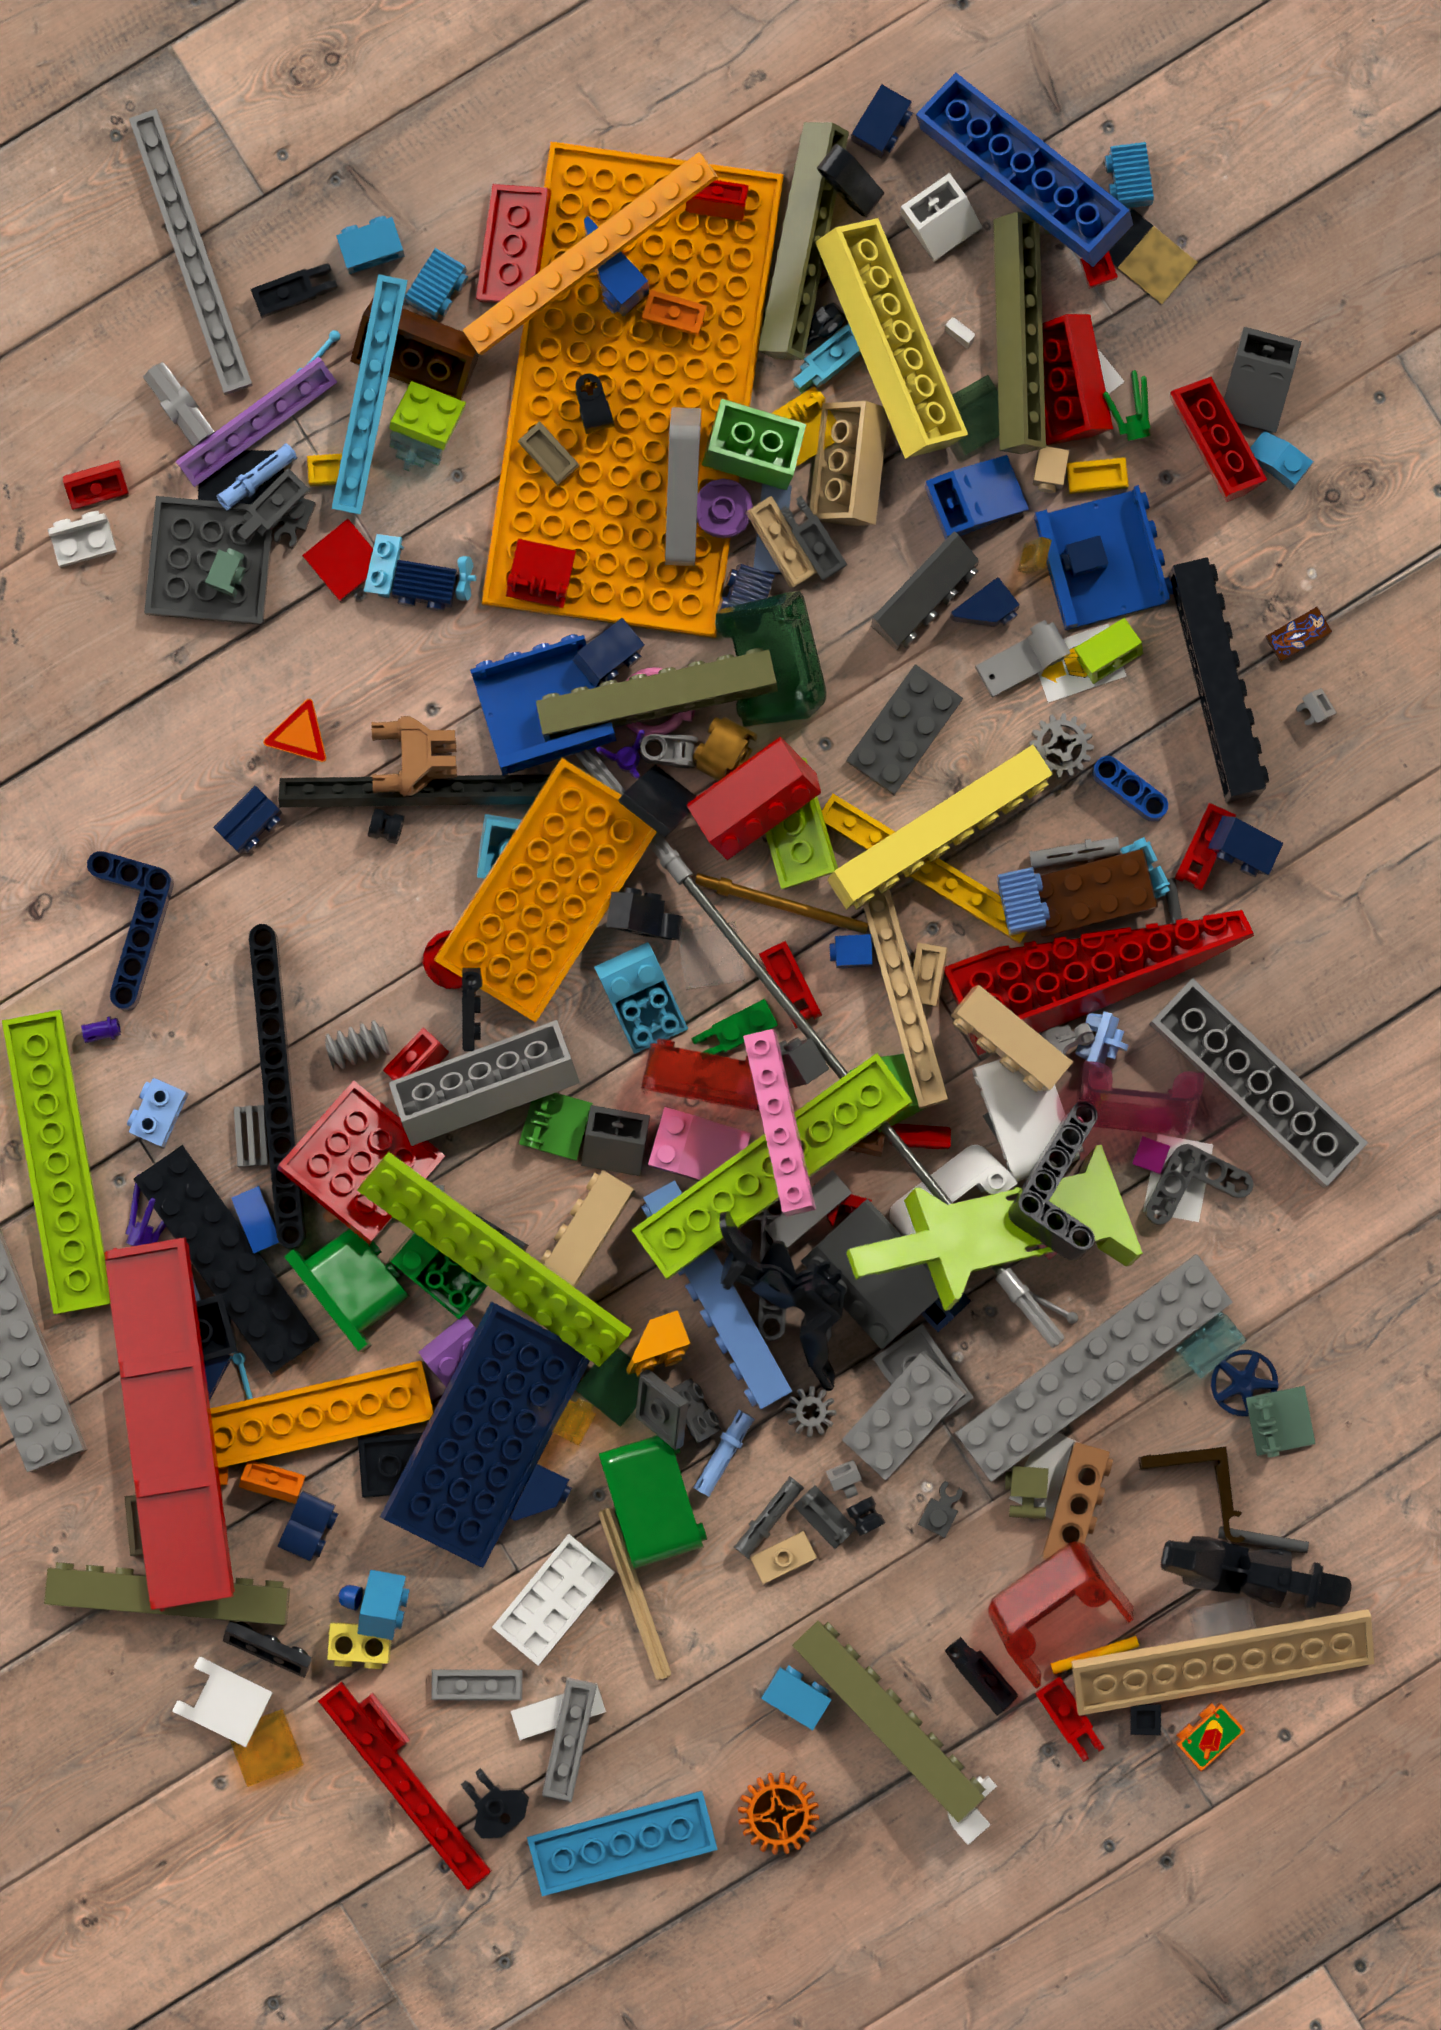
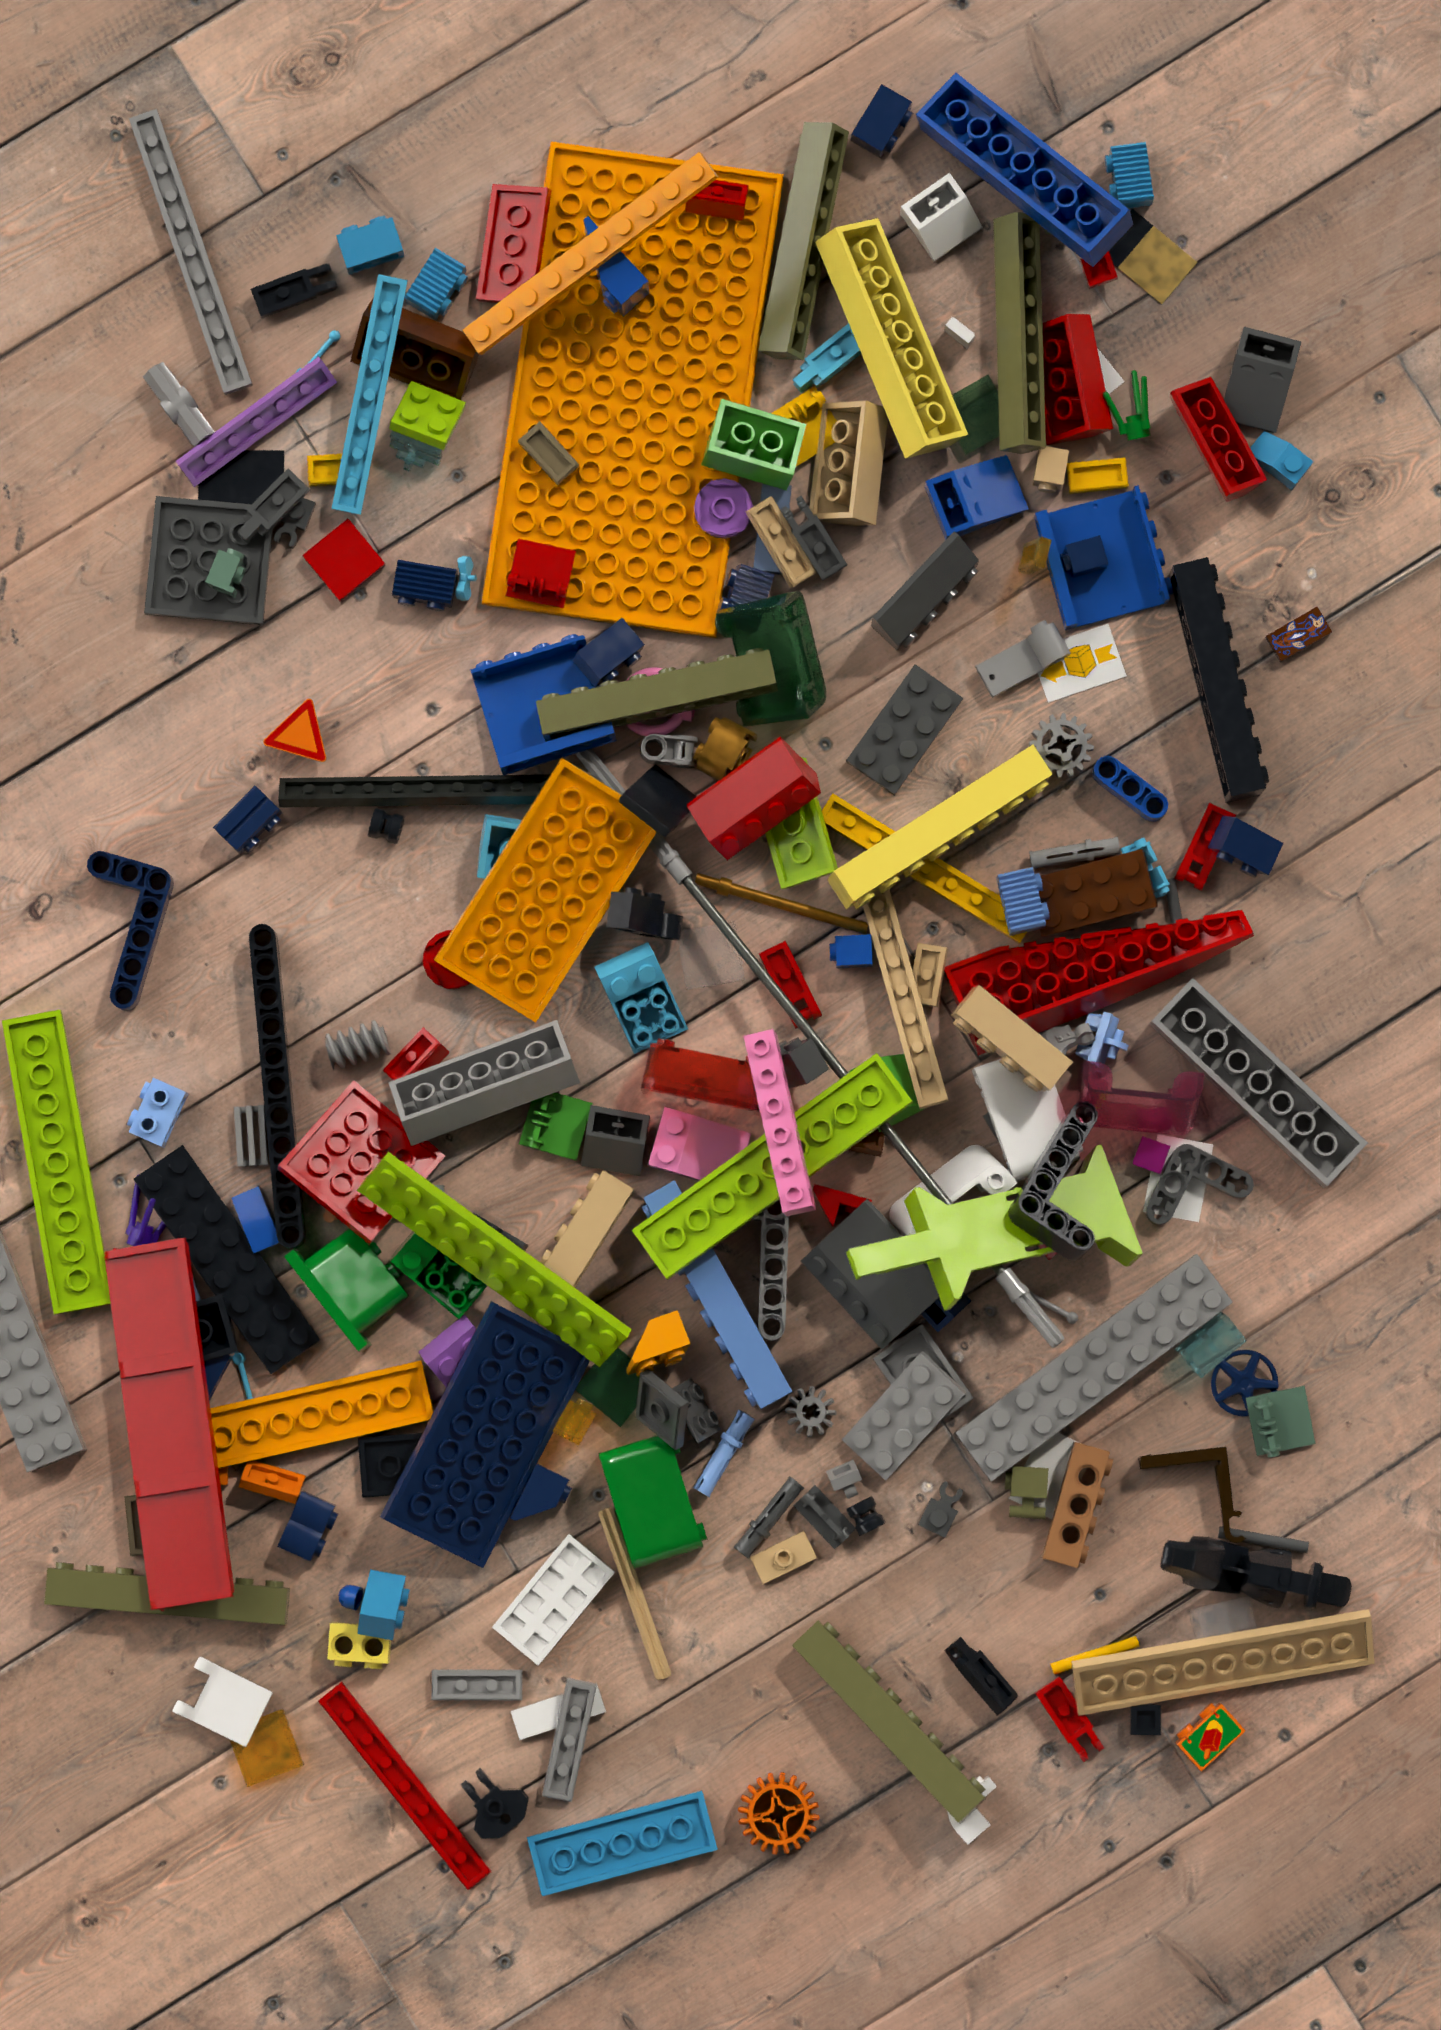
(82, 538): white bracket -> none
(95, 484): red slope -> none
(101, 1030): dark purple pin -> none
(246, 484): light blue pin -> none
(267, 1648): black plate -> none
(383, 565): medium azure hinge -> none
(383, 1722): red slope -> none
(418, 762): medium nougat connector -> none
(471, 1004): black hinge -> none
(593, 408): black piece -> none
(627, 757): dark purple plant -> none
(674, 312): orange plate -> none
(682, 486): light grey beam -> none
(734, 1028): green hinge -> none
(776, 1281): black piece -> none
(797, 1698): dark azure brick -> none
(825, 322): black piece -> none
(827, 1195): light grey tile -> none
(850, 180): black beam -> none
(924, 1136): red slope -> none
(988, 606): dark blue slope -> none
(1045, 1588): clear red windscreen -> none
(1109, 650): lime hinge -> none
(1318, 705): light grey tile -> none

